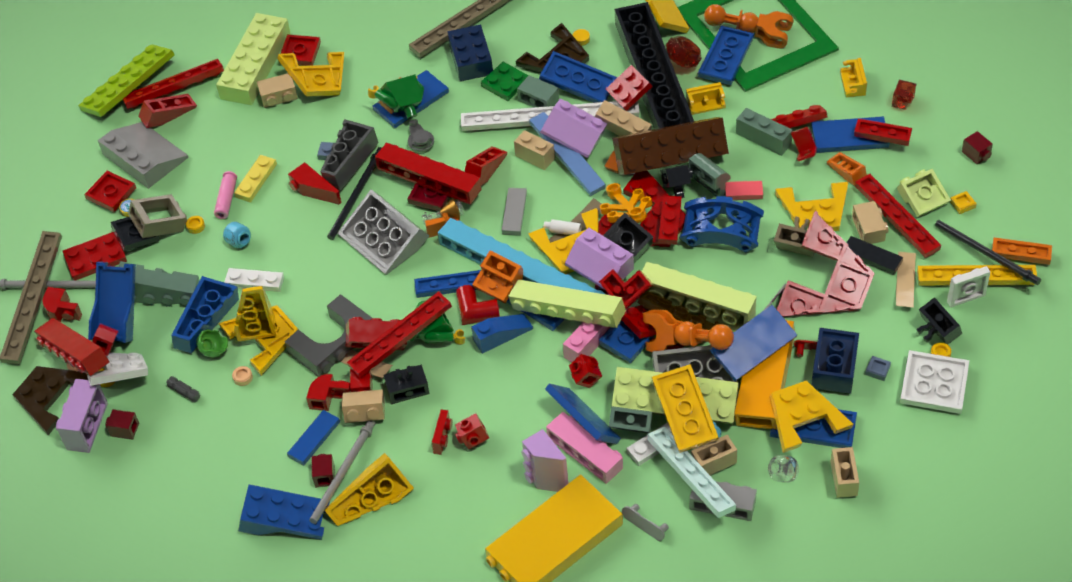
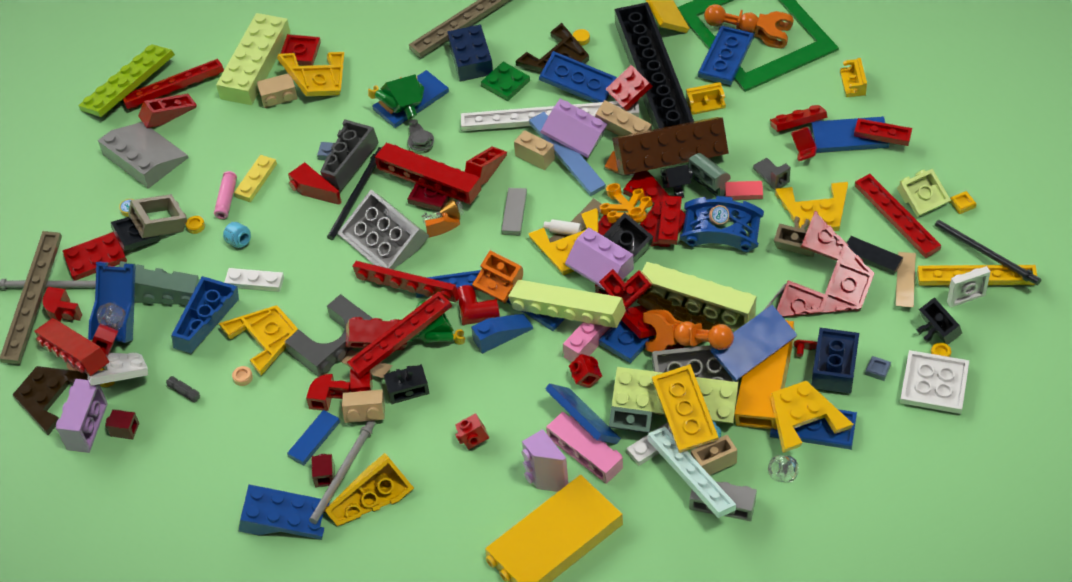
(110, 191): red plate -> none
(111, 315): none -> clear head
(211, 343): bright green hair -> none
(254, 315): yellow wedge -> none
(404, 281): none -> red plate
(440, 436): red plate -> none
(476, 245): medium azure brick -> none
(537, 93): sand green brick -> none
(647, 526): light grey piece -> none
(683, 52): clear red gear -> none
(719, 215): none -> tile
(764, 131): sand green brick -> none
(773, 175): none -> dark grey bracket
(844, 472): tan brick -> none
(857, 169): orange slope -> none
(869, 222): tan brick -> none
(903, 94): clear red brick -> none
(977, 147): dark red brick -> none
(1023, 250): orange plate -> none

